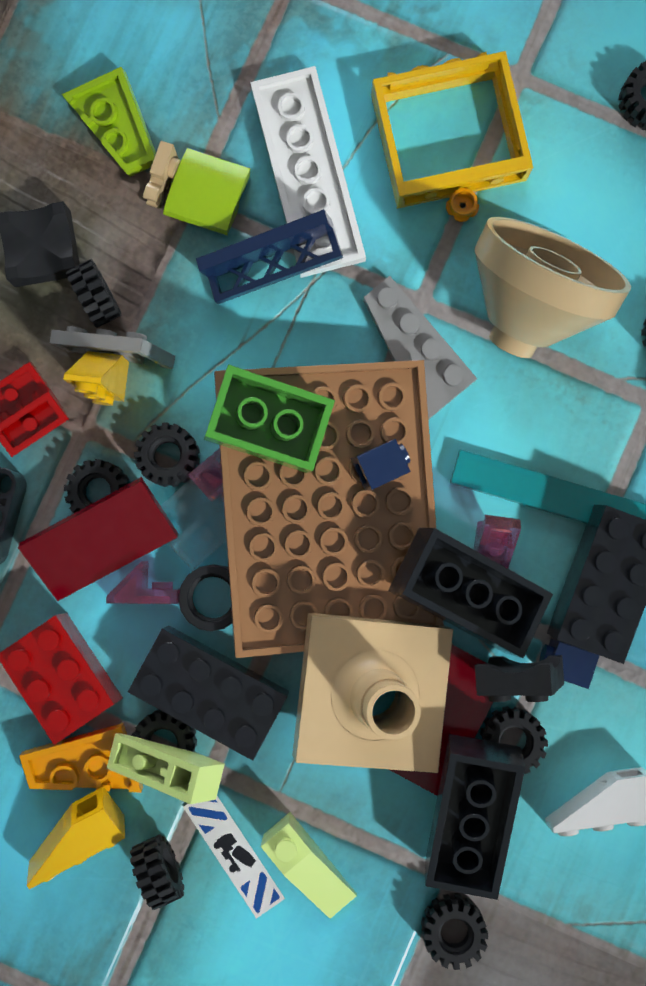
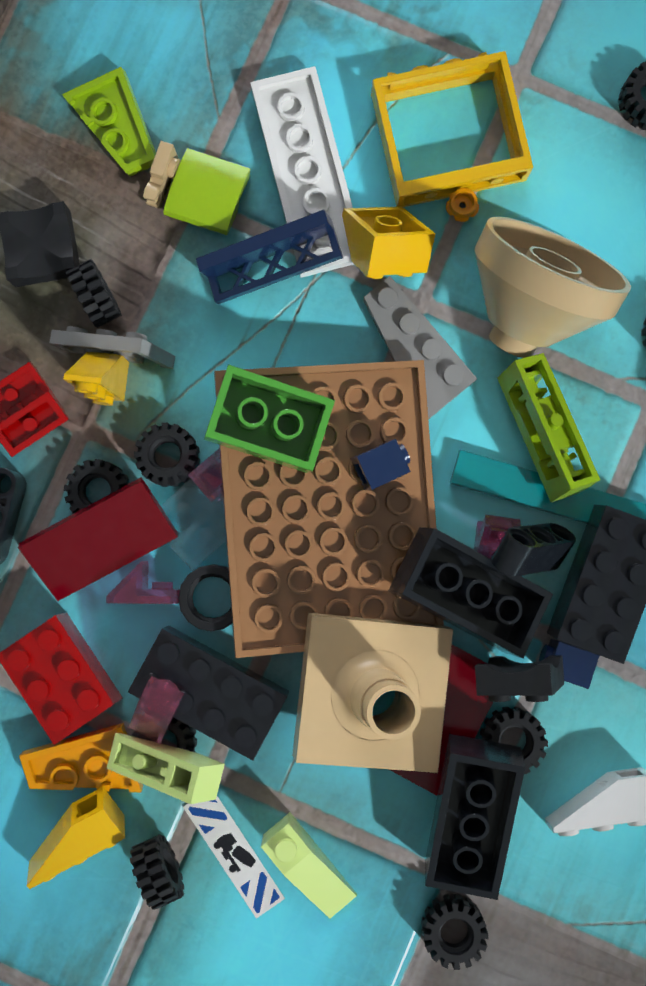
(156, 709): none -> clear pink slope
(387, 241): none -> yellow slope
(533, 549): none -> black beam
(547, 427): none -> lime brick

